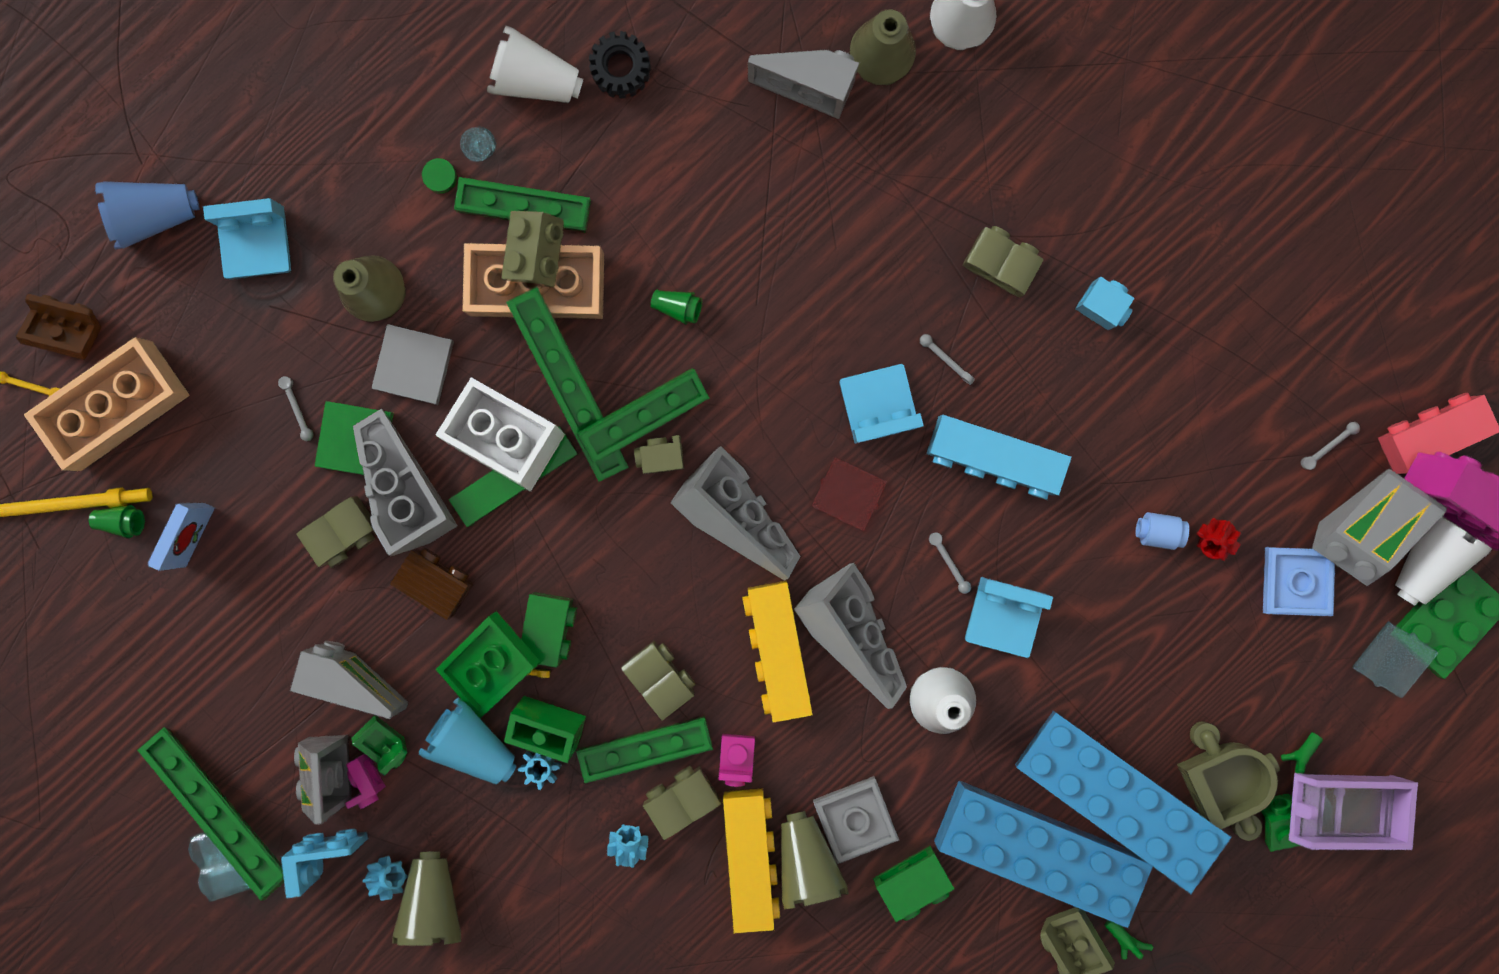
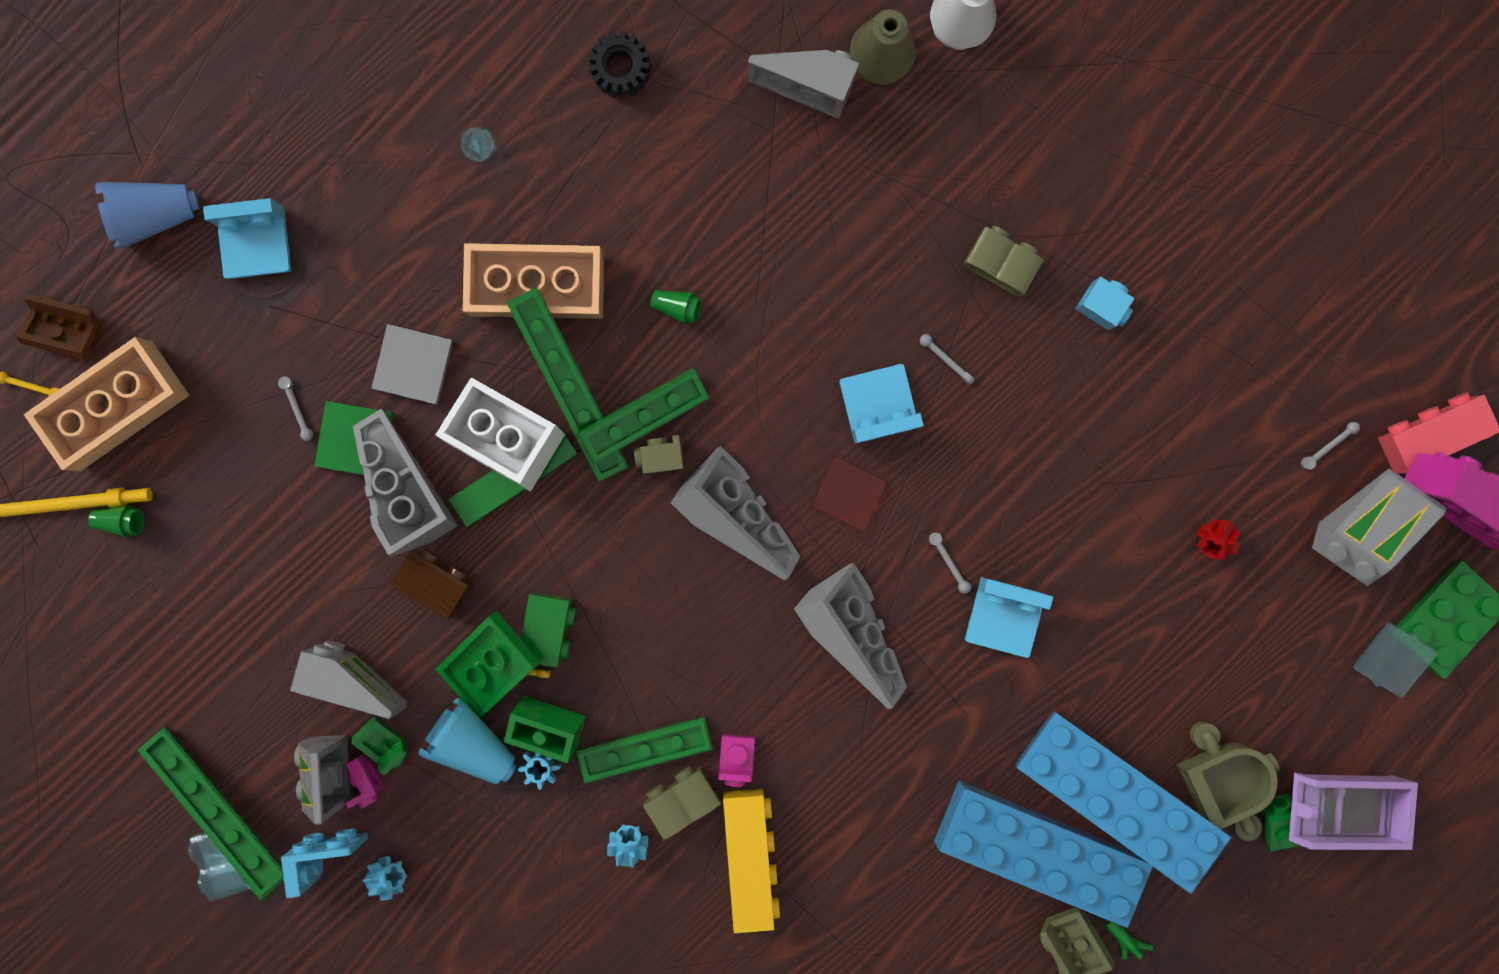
(180, 536): light blue tile -> none
(338, 532): olive brick -> none
(370, 287): olive cone -> none
(427, 904): olive cone -> none
(439, 176): green tile -> none
(500, 199): green tile -> none
(532, 71): white cone -> none
(532, 248): olive bracket -> none
(659, 679): olive brick -> none
(779, 651): yellow brick -> none
(807, 864): olive cone -> none
(855, 820): light grey tile -> none
(913, 885): green brick -> none
(942, 700): white cone -> none
(998, 456): medium azure brick -> none
(1162, 531): light blue brick -> none
(1298, 582): light blue tile -> none
(1304, 753): green bar -> none
(1438, 561): white cone -> none

